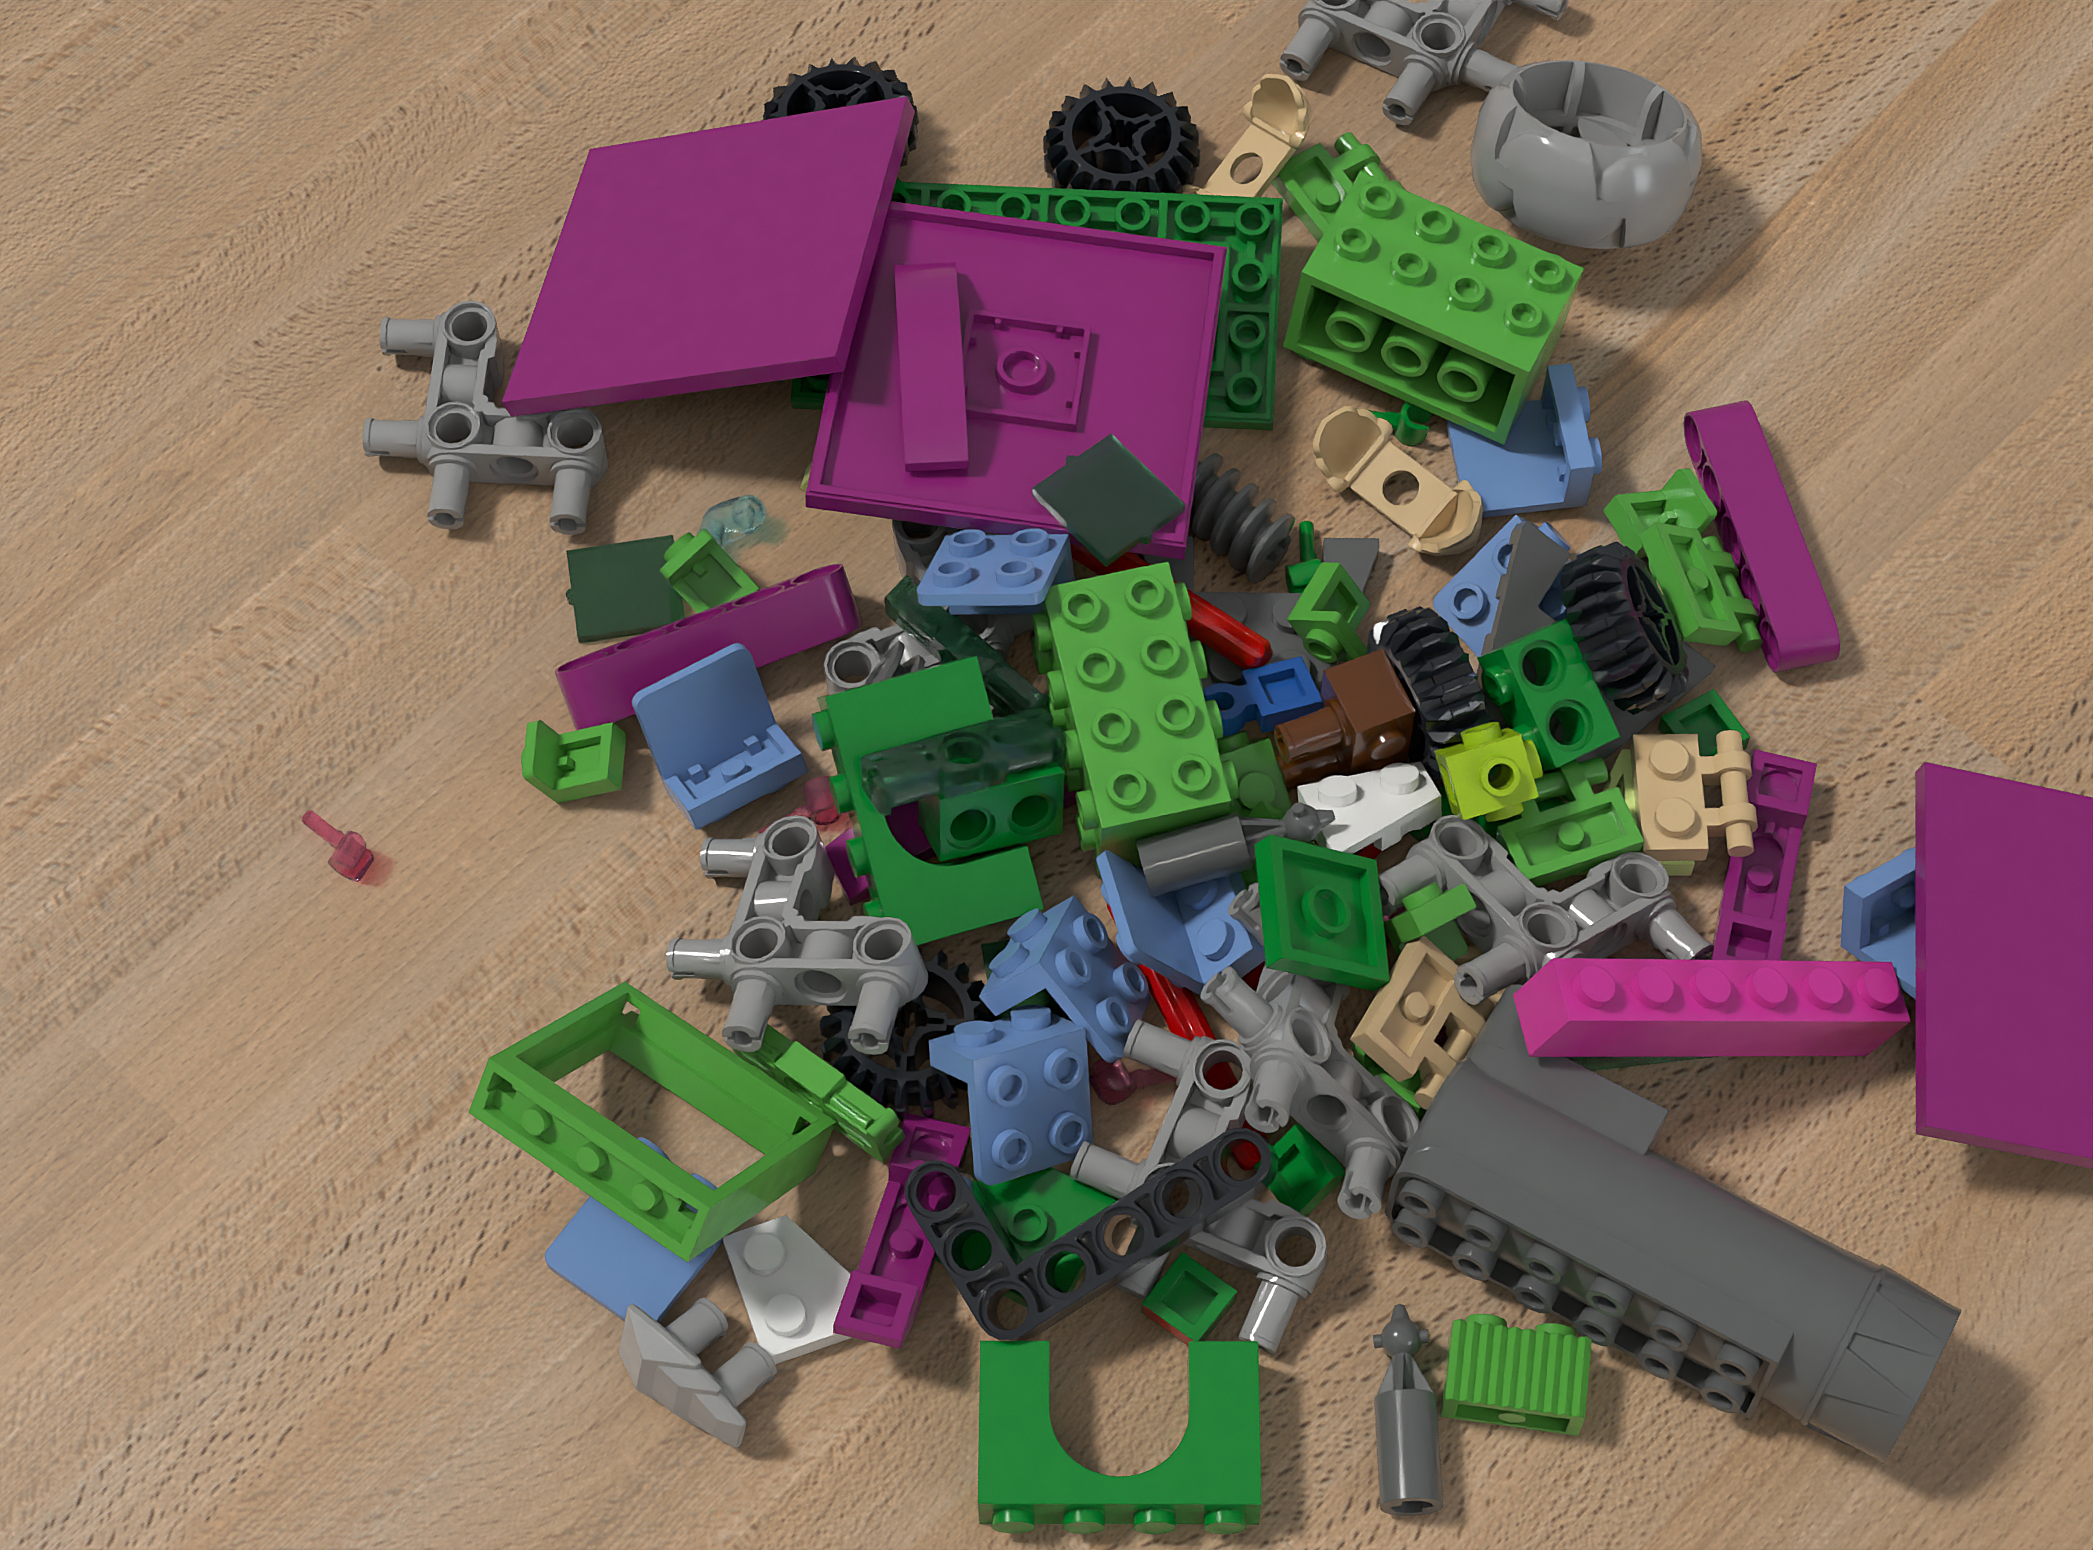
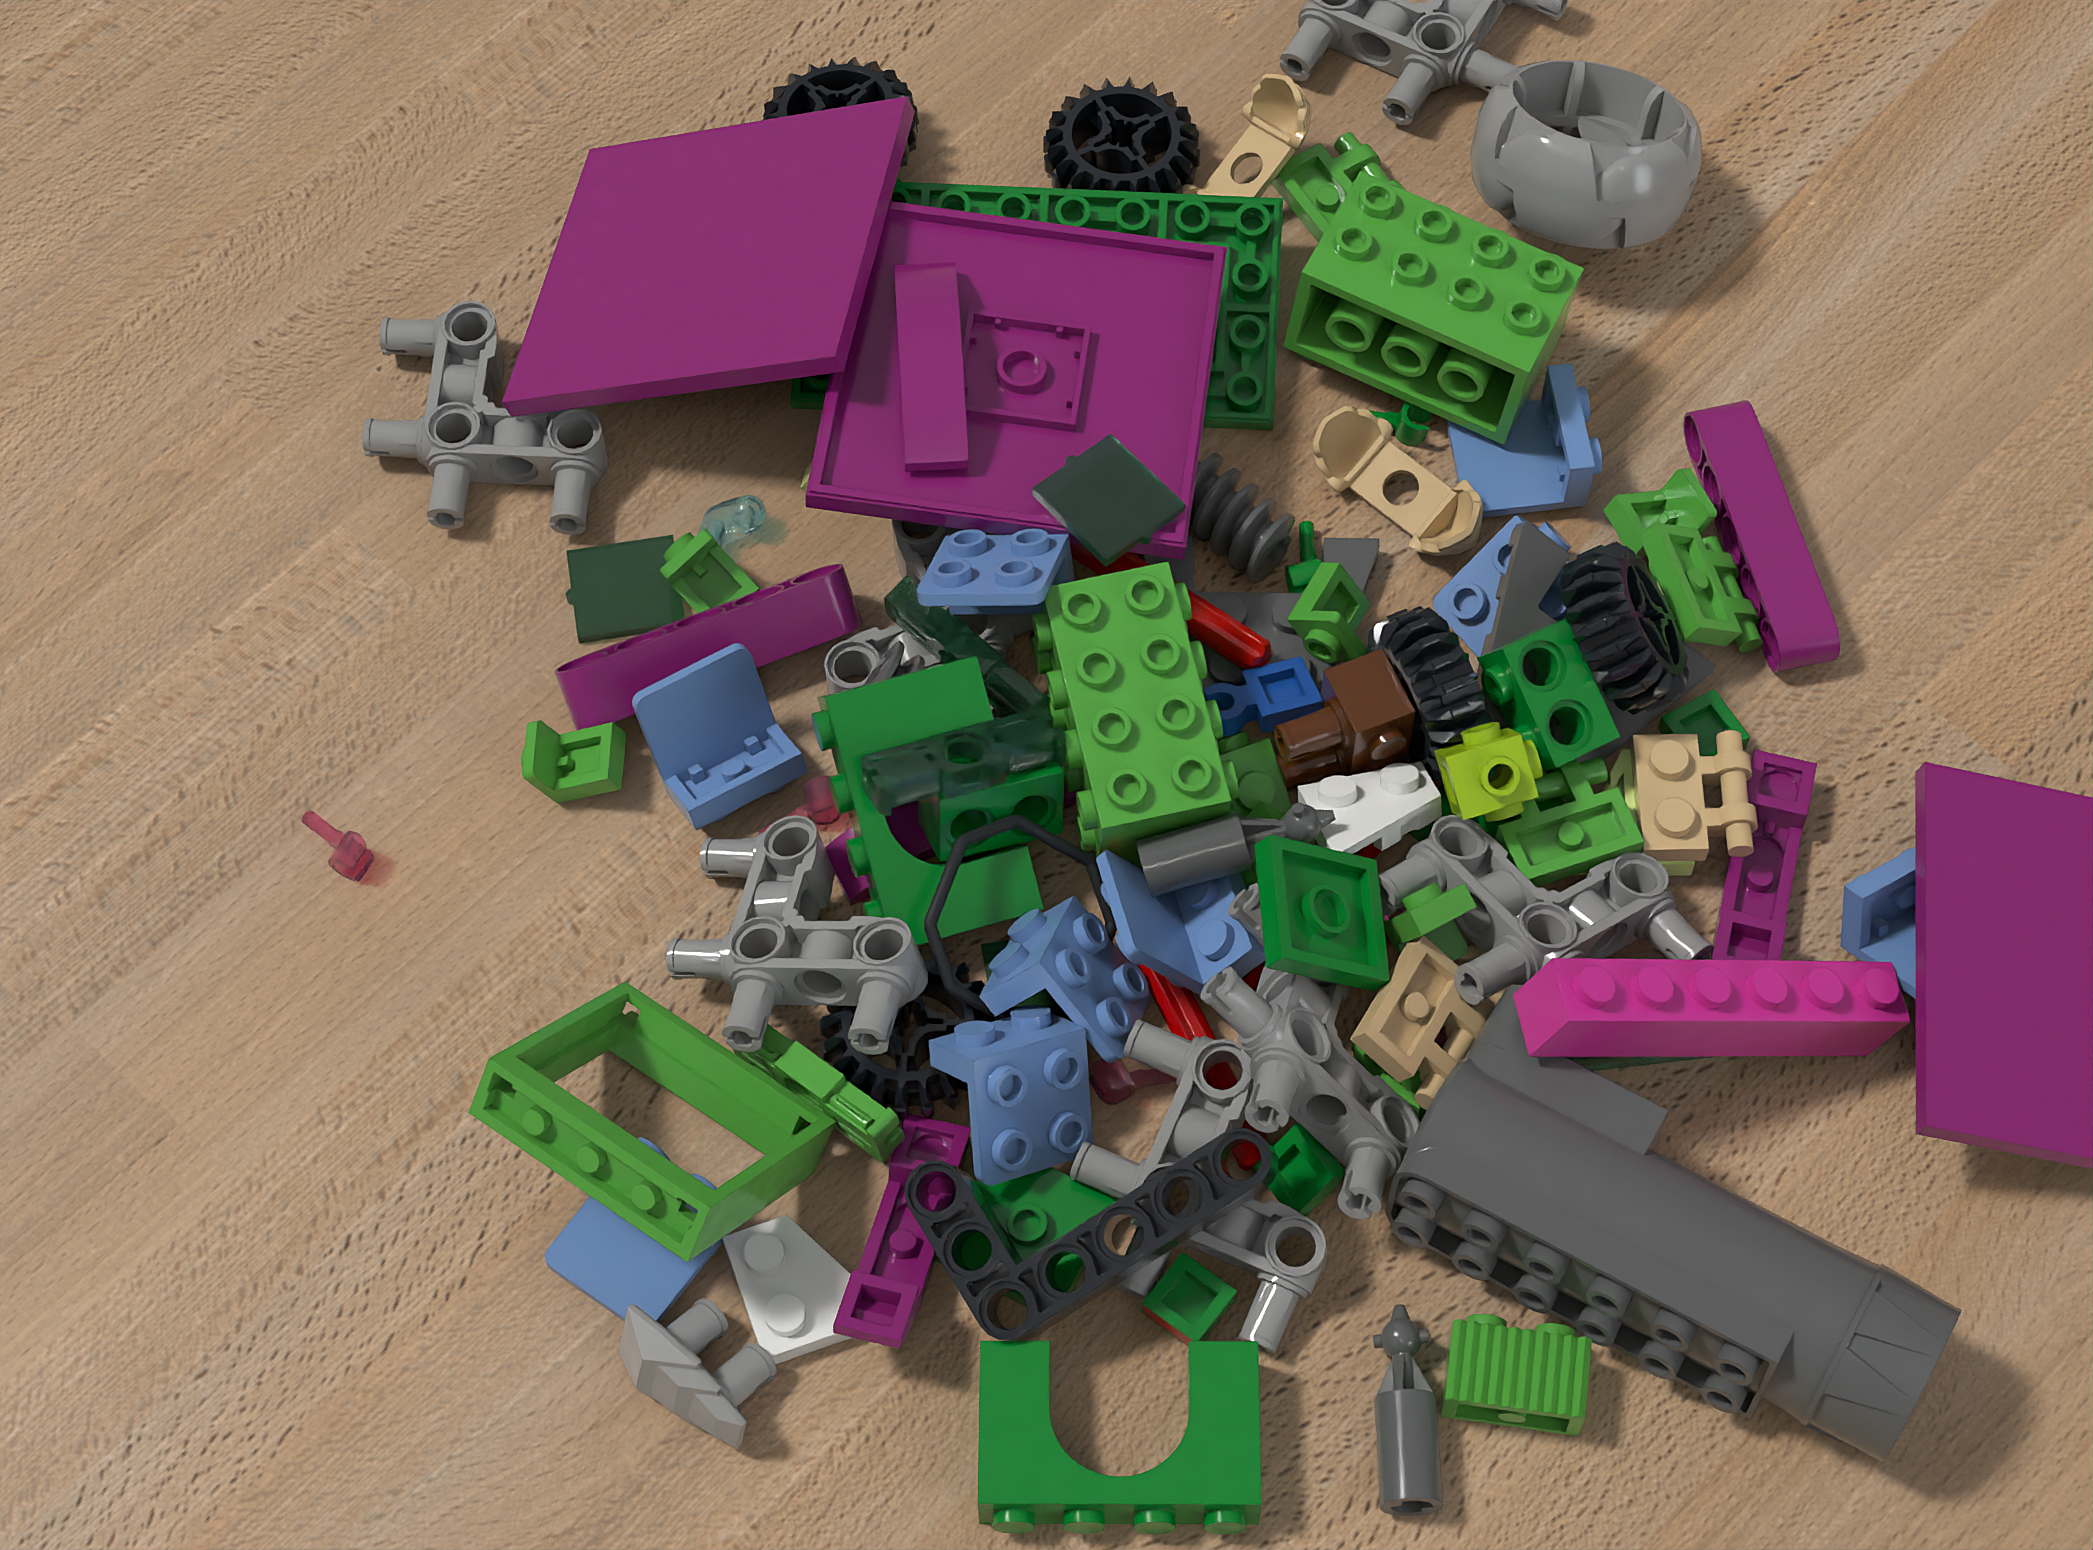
(947, 880): none -> black piece

